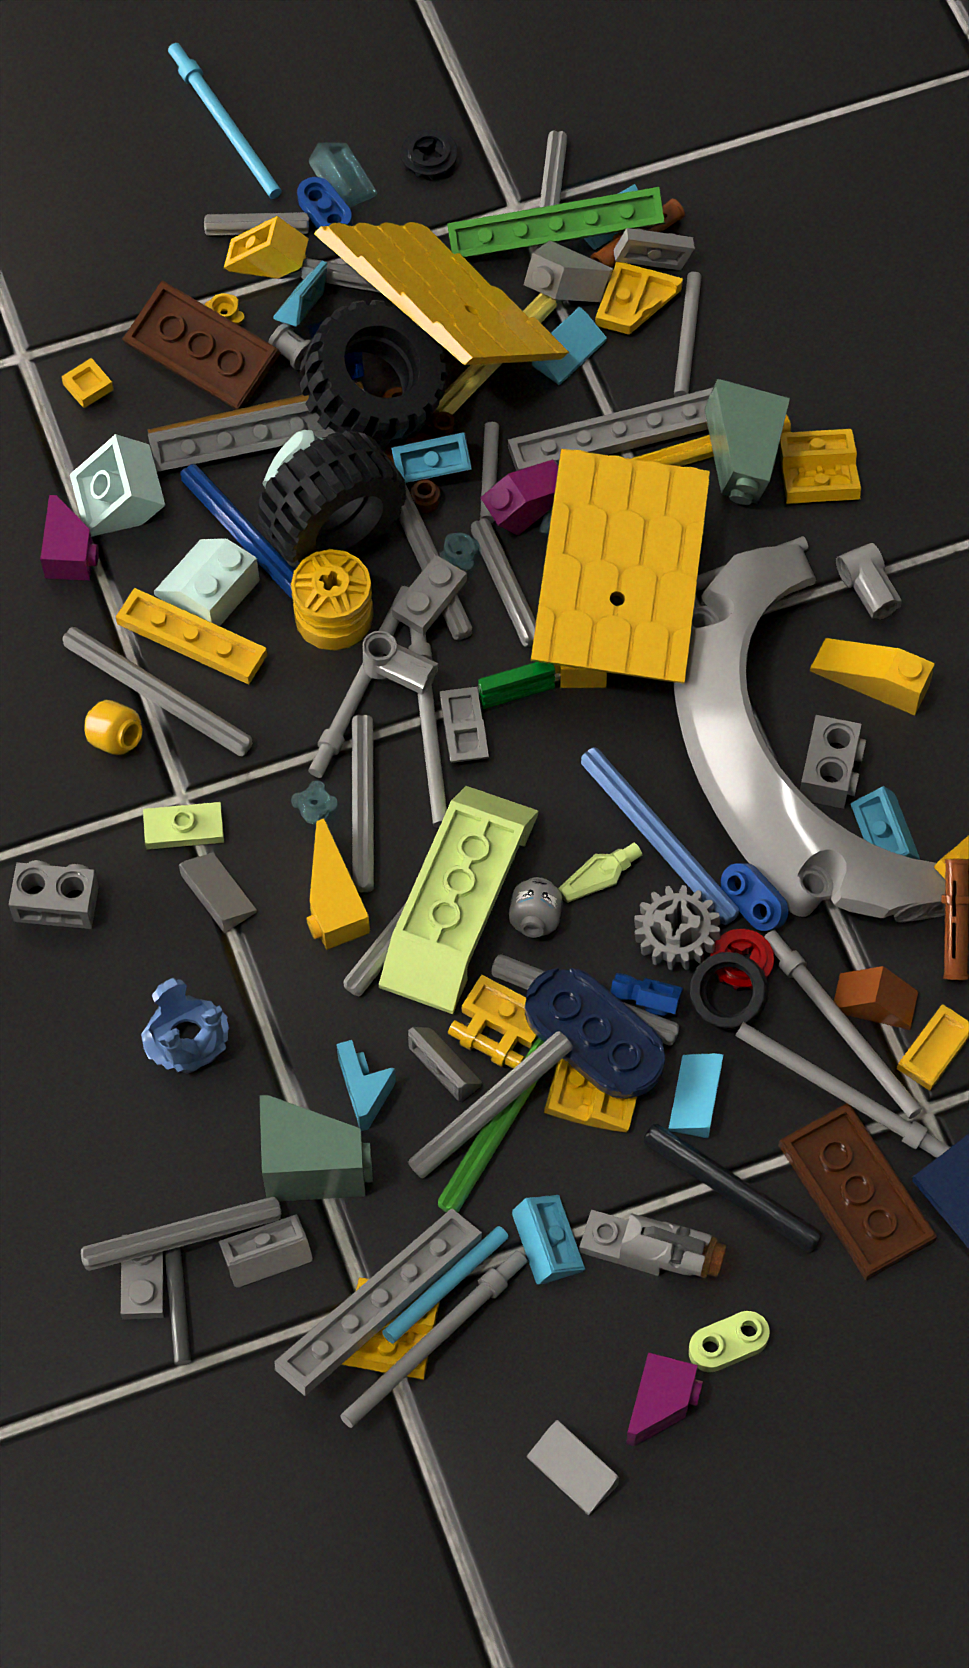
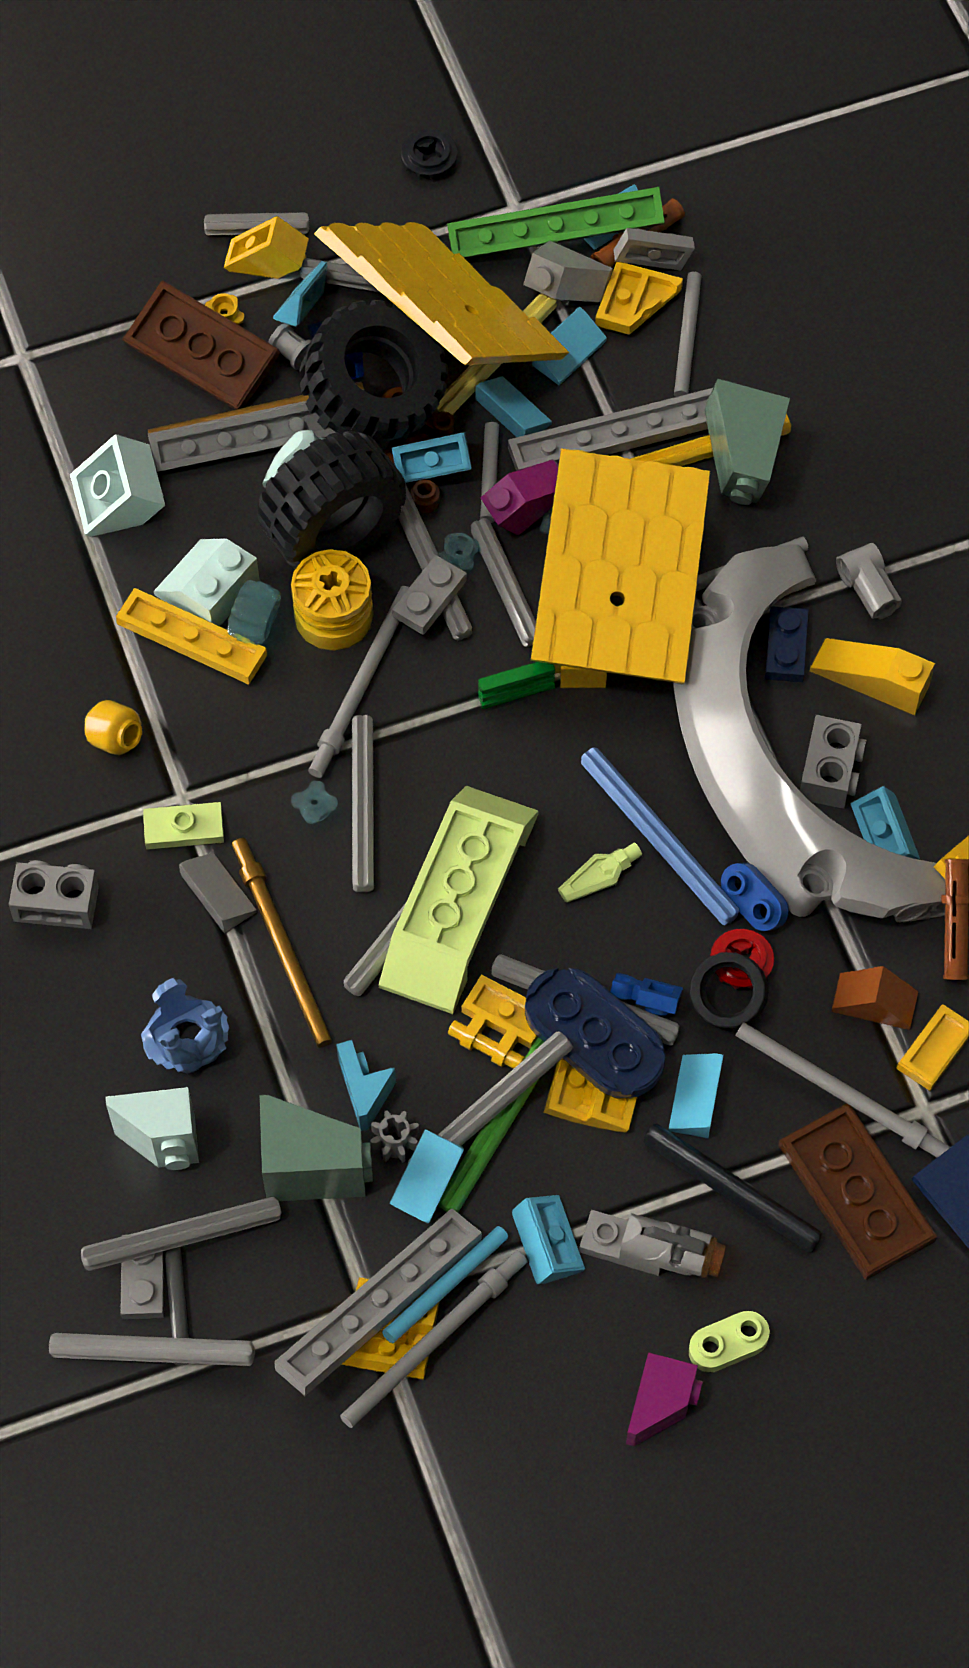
(66, 544): magenta slope -> none
(87, 383): yellow plate -> none
(152, 1349): none -> light grey axle
(157, 691): light grey axle -> none
(157, 1126): none -> light aqua slope
(192, 74): medium azure bar -> none
(238, 526): blue axle -> none
(254, 612): none -> clear light blue gear
(254, 878): none -> pearl gold bar
(266, 1251): light grey slope -> none
(328, 208): blue plate -> none
(334, 901): yellow slope -> none
(342, 170): clear light blue slope -> none
(389, 1146): none -> light grey gear
(399, 663): light grey piece -> none
(426, 1176): none -> medium azure slope
(430, 737): light grey bar -> none
(443, 1062): light grey slope -> none
(463, 724): light grey slope -> none
(511, 407): none -> medium azure slope
(537, 906): light grey head -> none
(553, 168): light grey axle -> none
(573, 1467): light grey slope -> none
(663, 917): light grey gear -> none
(786, 644): none -> dark blue plate
(795, 967): light grey bar -> none
(819, 466): yellow slope -> none

